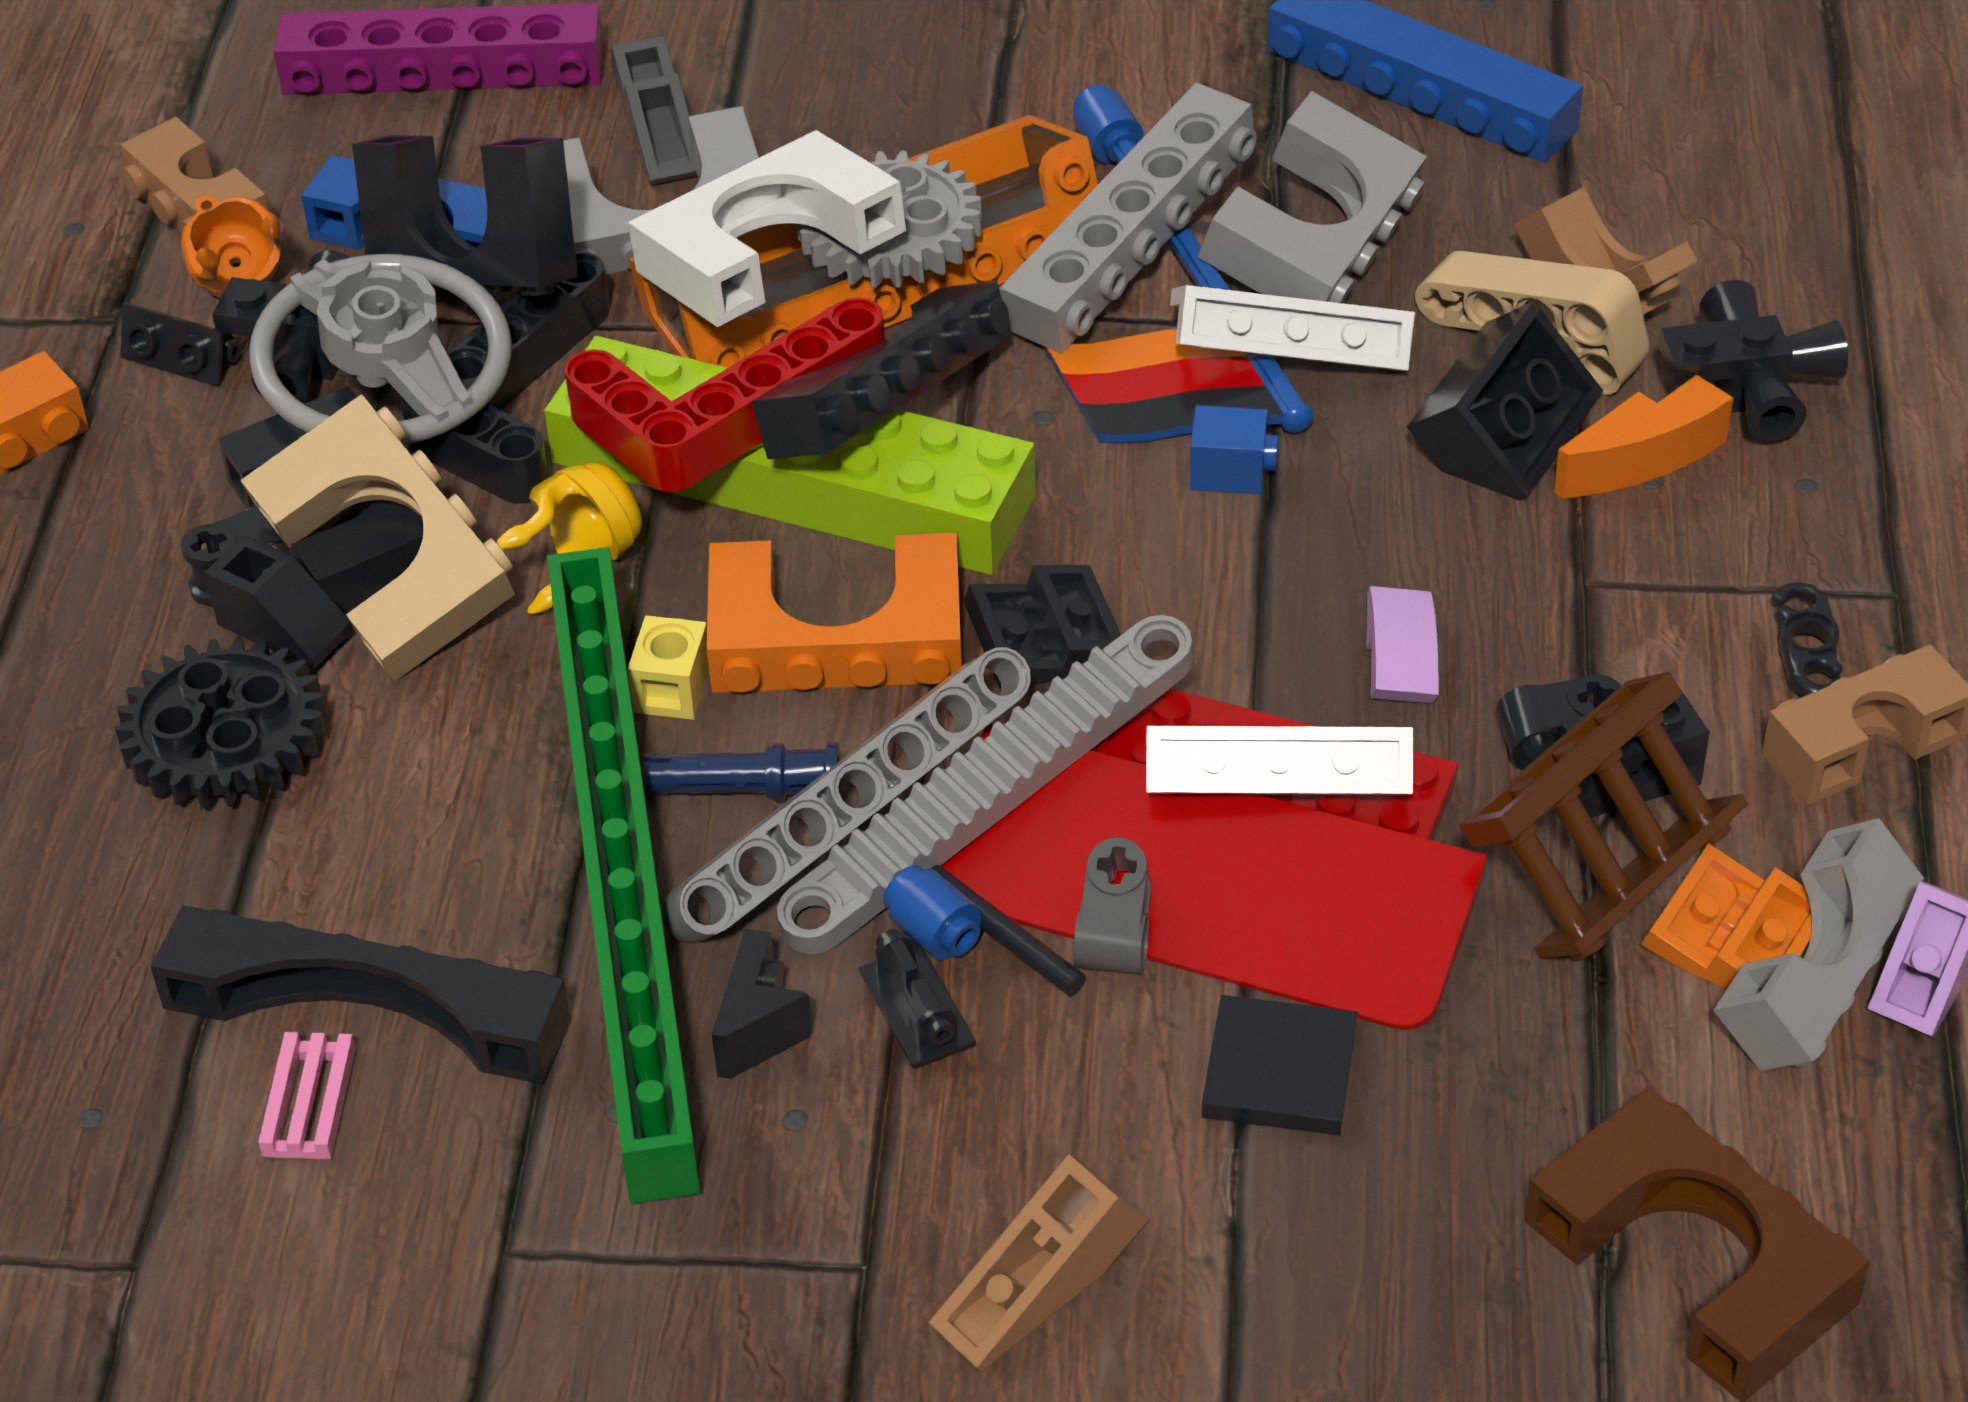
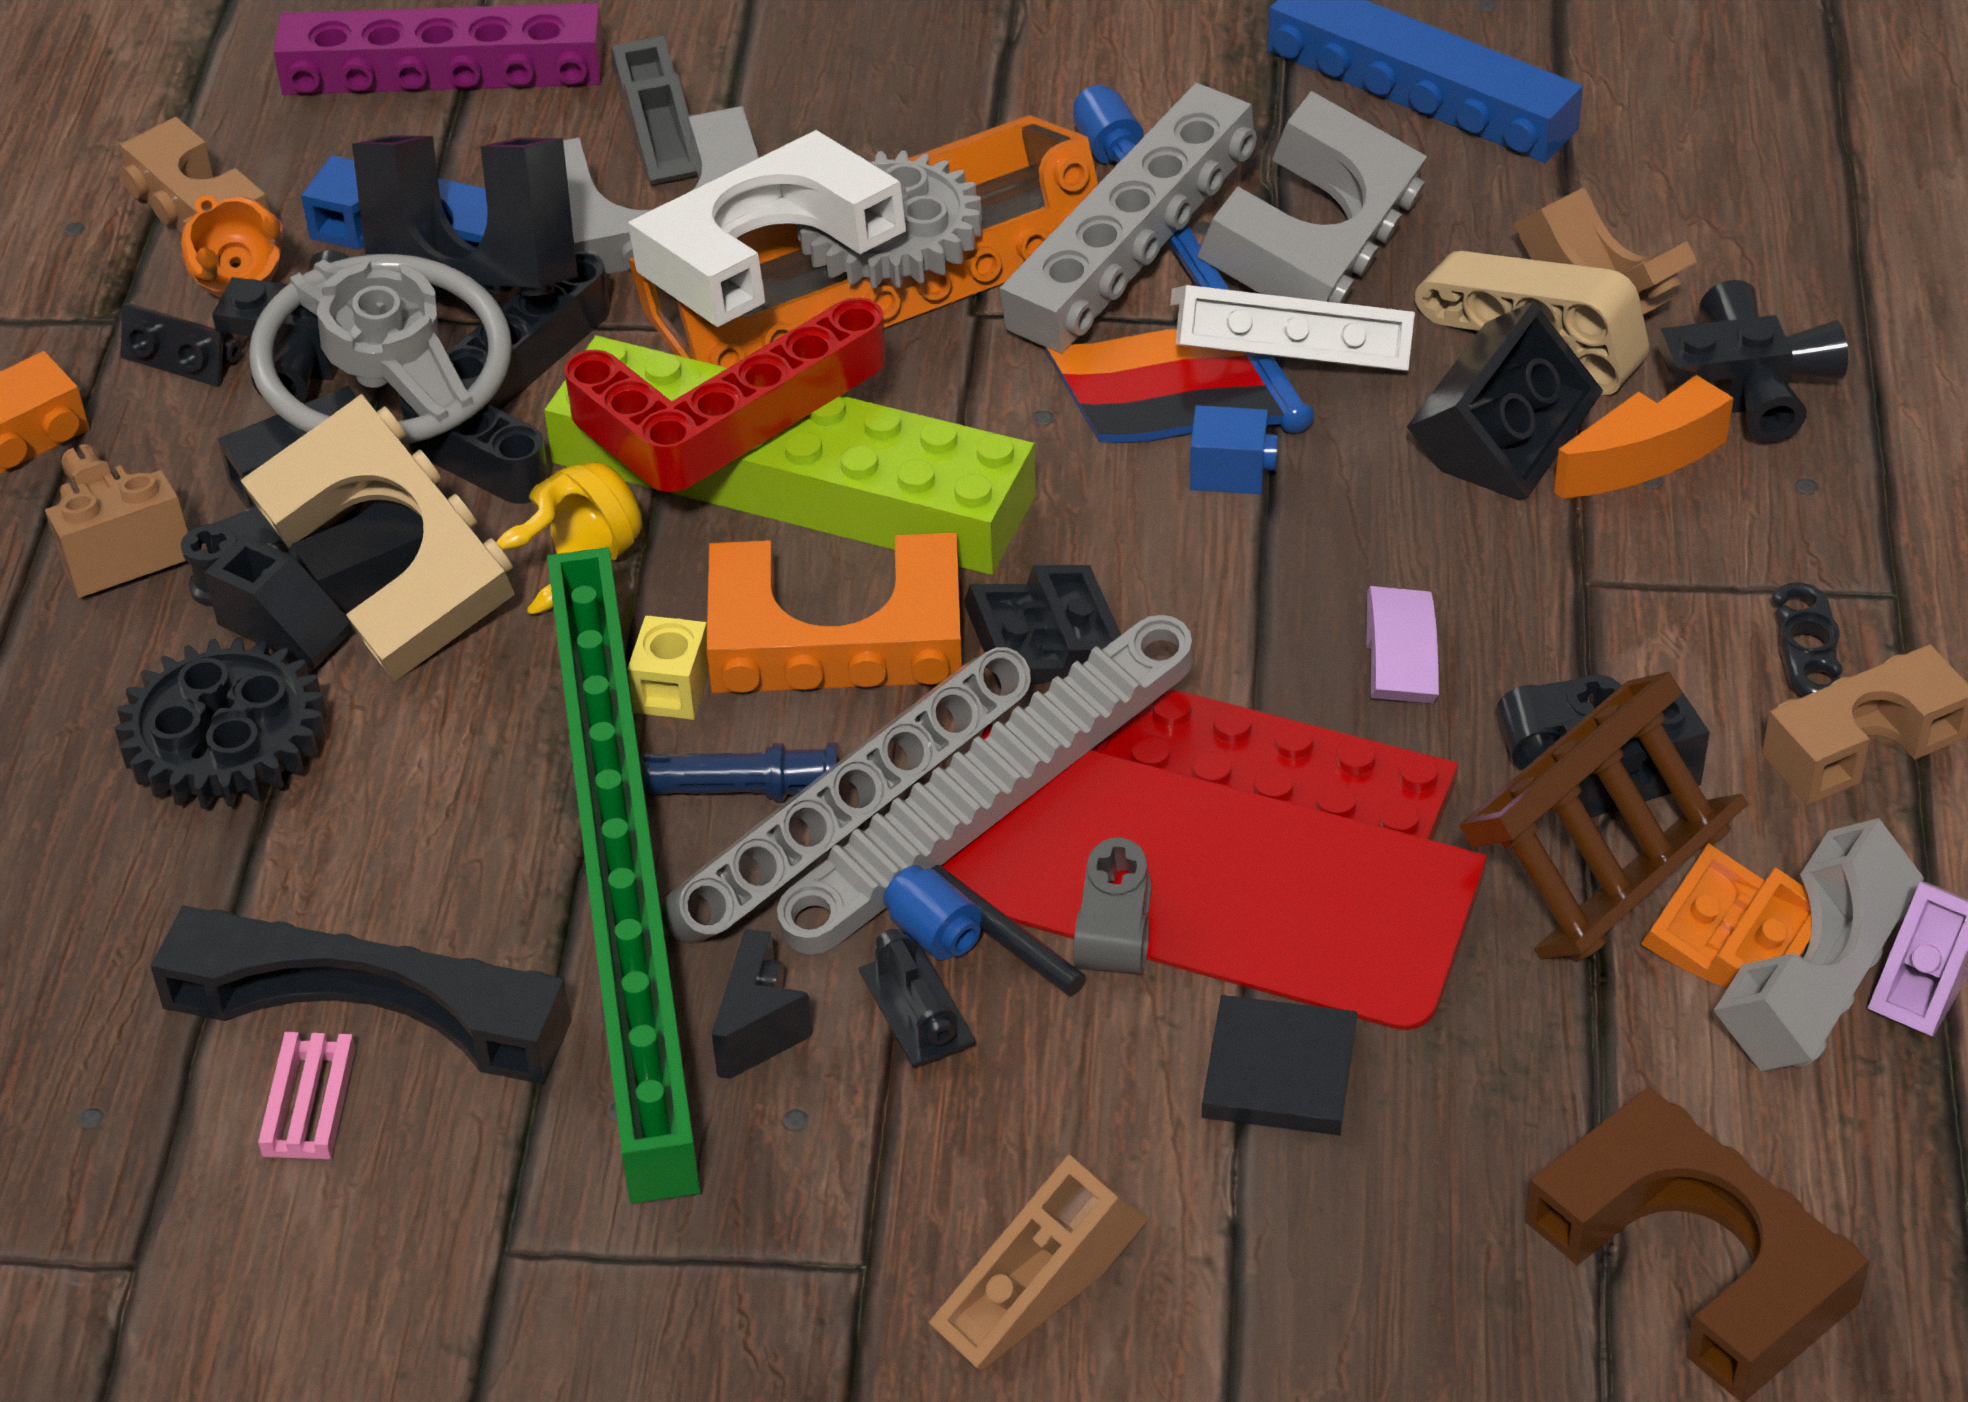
(113, 525): none -> medium nougat brick
(845, 398): black arch -> none
(1280, 760): white fence -> none

